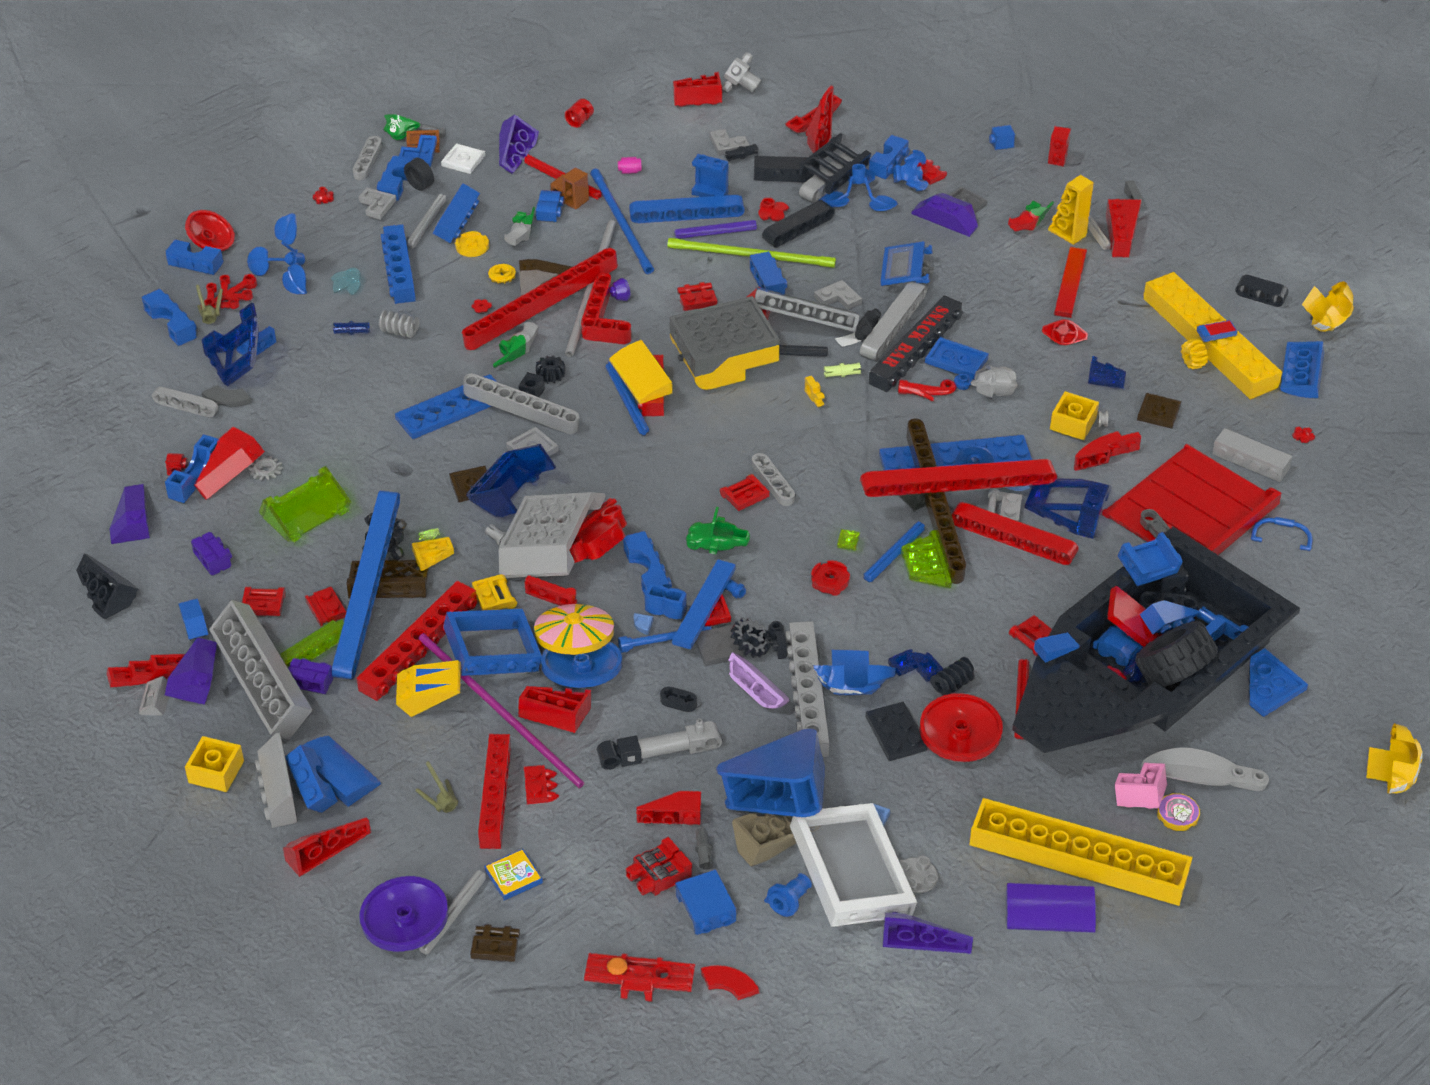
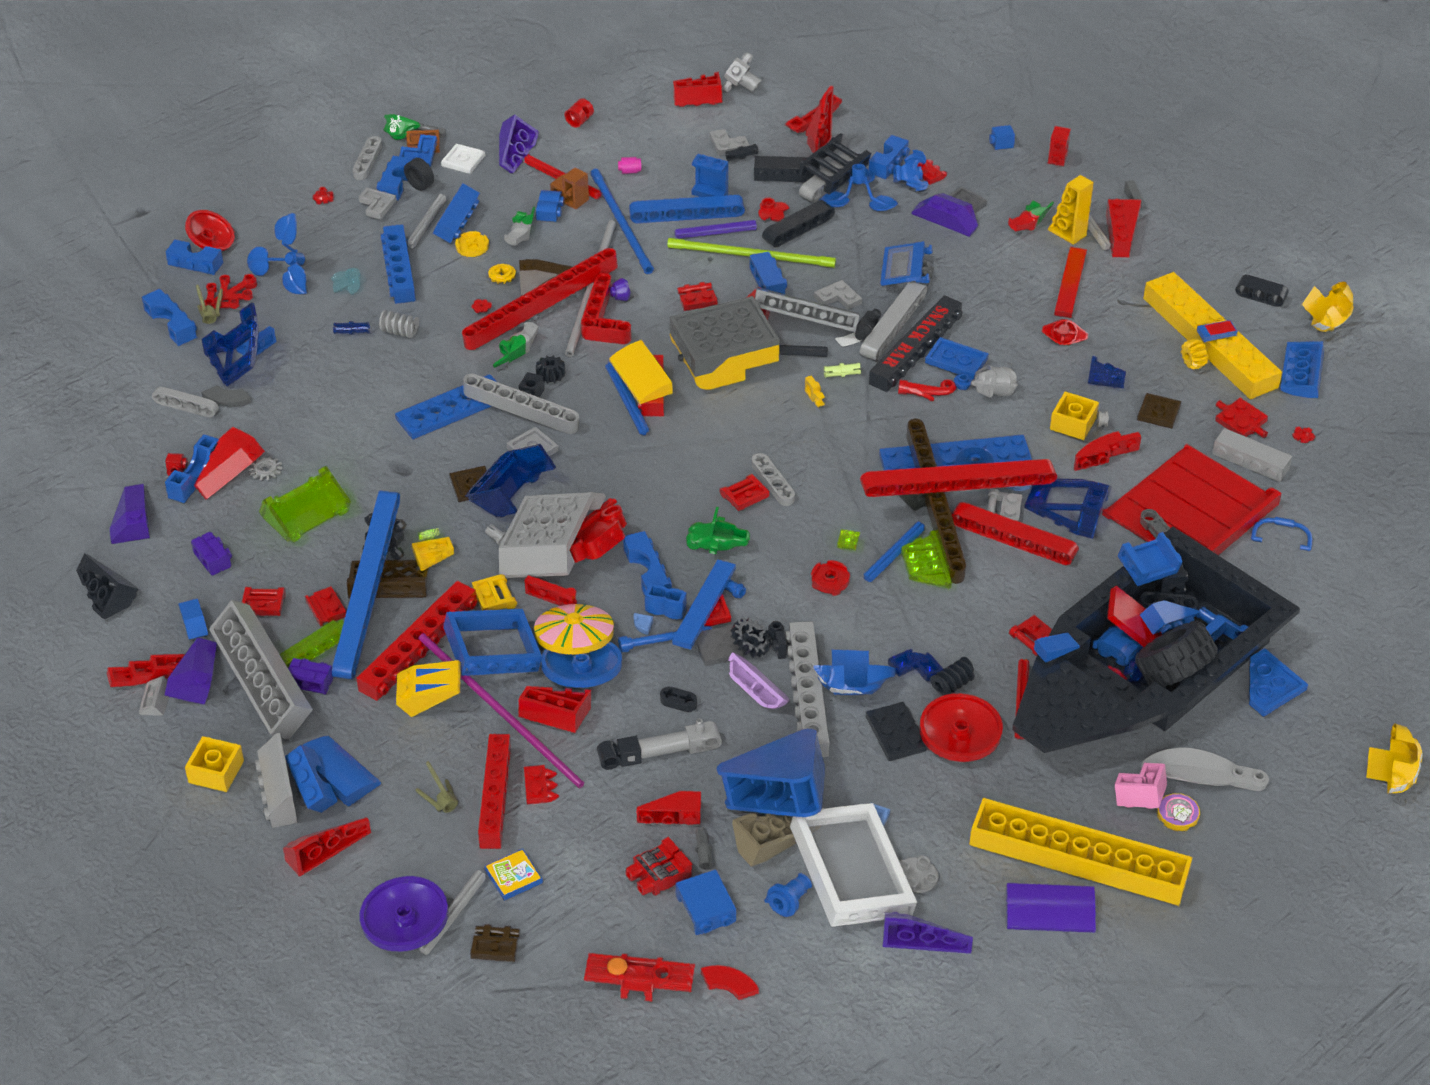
(1241, 418): none -> red plate

